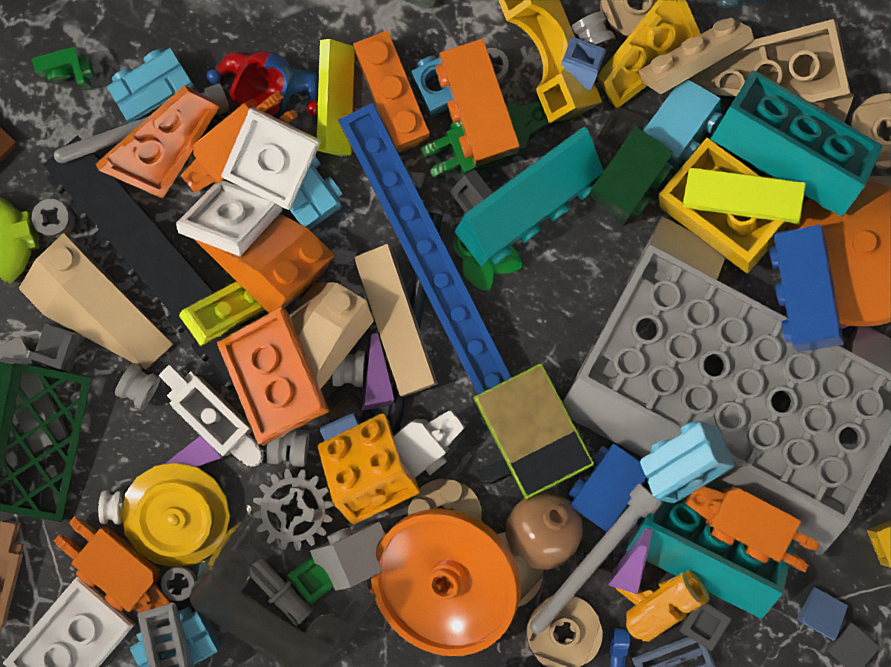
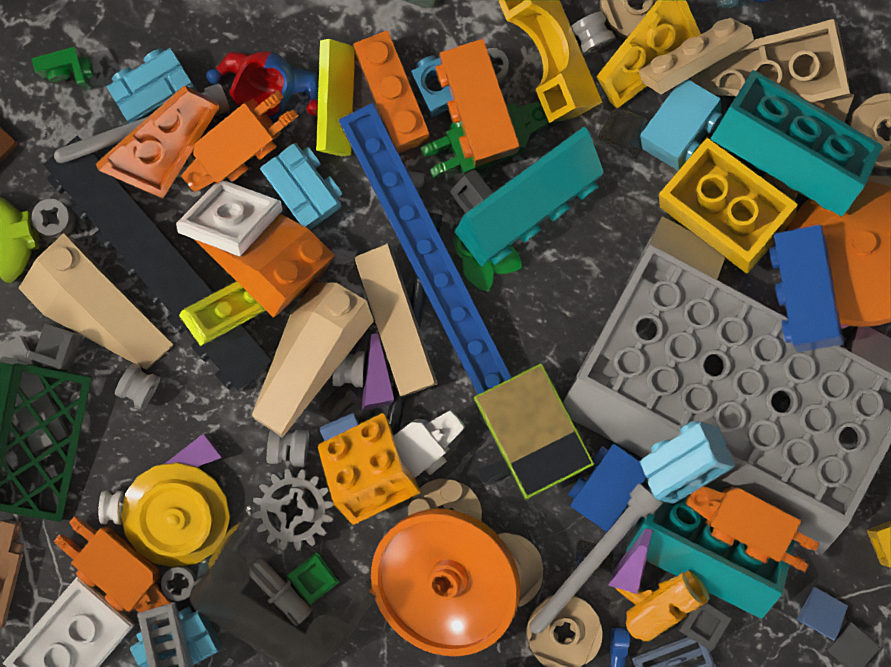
(212, 416): white hinge -> none
(270, 158): white tile -> none
(272, 376): orange tile -> none
(350, 556): light grey brick -> none
(544, 530): medium nougat cylinder -> none
(583, 61): medium blue slope -> none
(631, 172): dark green slope -> none
(744, 195): neon yellow tile -> none

